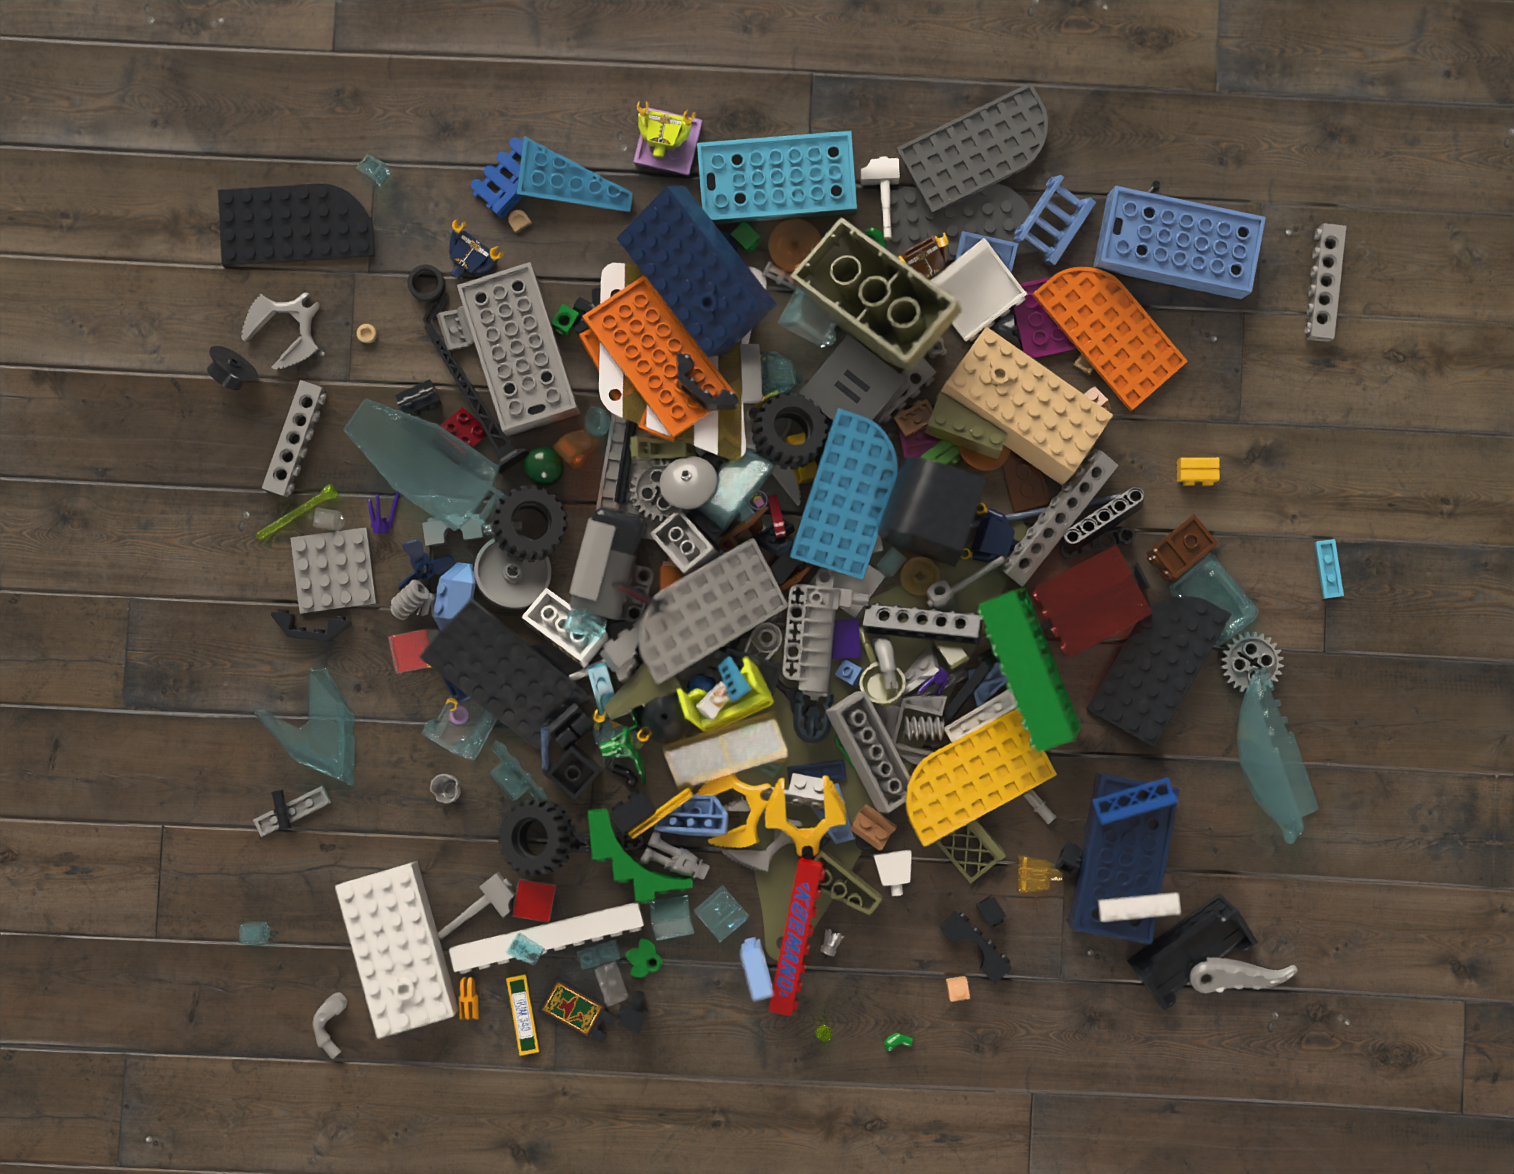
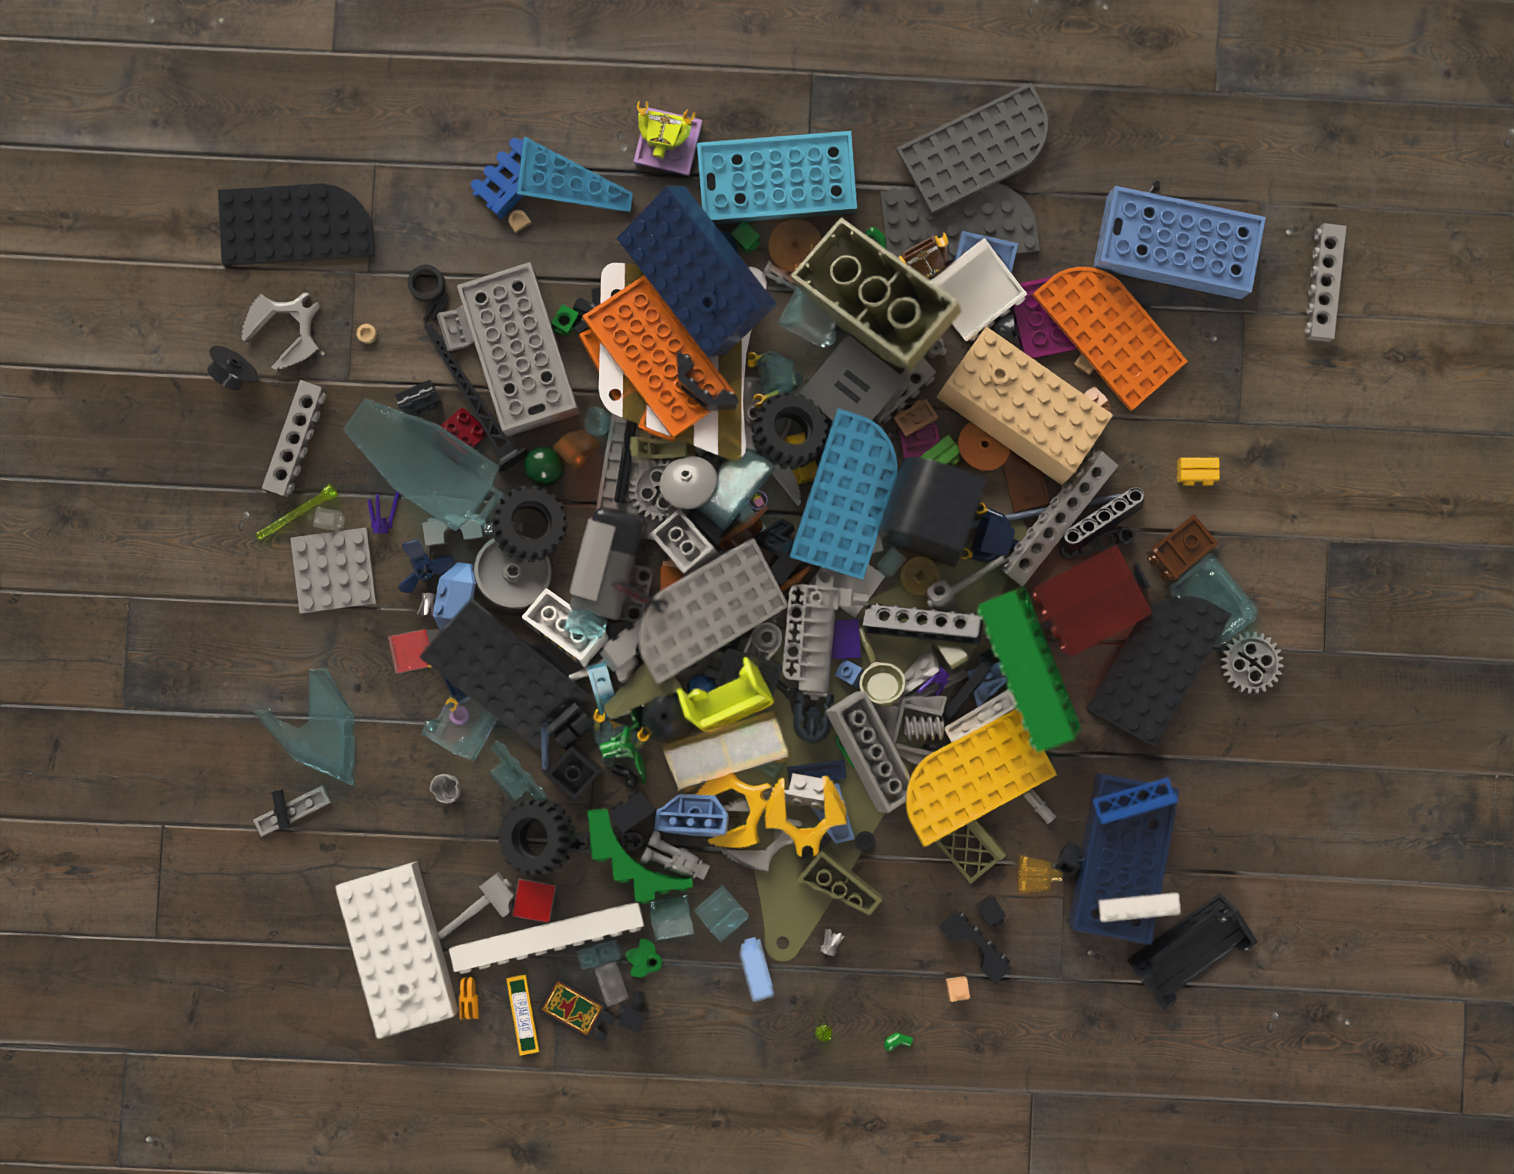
(254, 932): clear light blue brick -> none
(286, 623): black slope -> none
(333, 1005): light grey piece -> none
(374, 169): clear light blue slope -> none
(409, 599): light grey piece -> none
(470, 253): dark blue torso -> none
(525, 949): clear light blue slope -> none
(660, 813): yellow axle -> none
(713, 701): white leg -> none
(733, 680): dark azure slope -> none
(750, 373): light grey slope -> none
(776, 516): dark red beam -> none
(795, 937): red brick -> none
(872, 827): medium nougat bracket -> none
(882, 173): white piece -> none
(884, 651): light grey piece -> none
(894, 869): white torso -> none
(964, 428): olive wedge -> none
(1072, 222): medium blue fence -> none
(1236, 974): light grey animal -> none
(1273, 759): clear light blue windscreen -> none
(1328, 568): medium azure plate -> none

